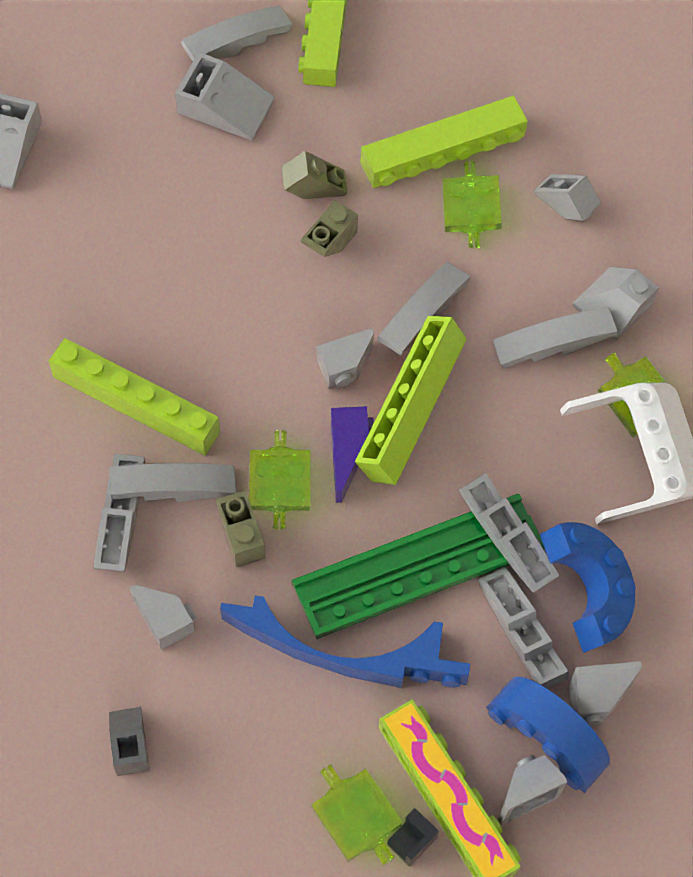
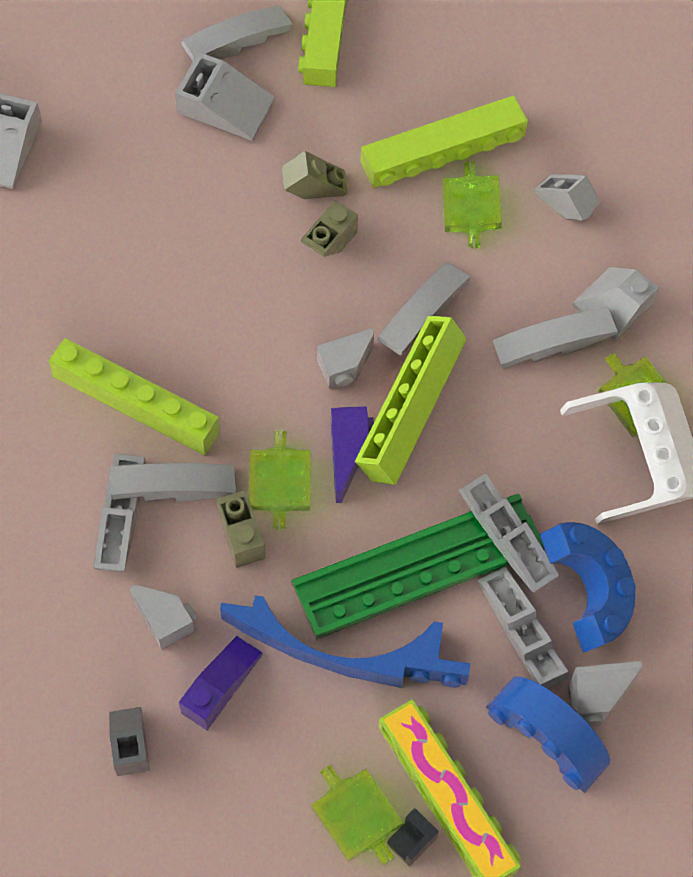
(219, 682): none -> dark purple slope
(532, 786): light grey slope -> none

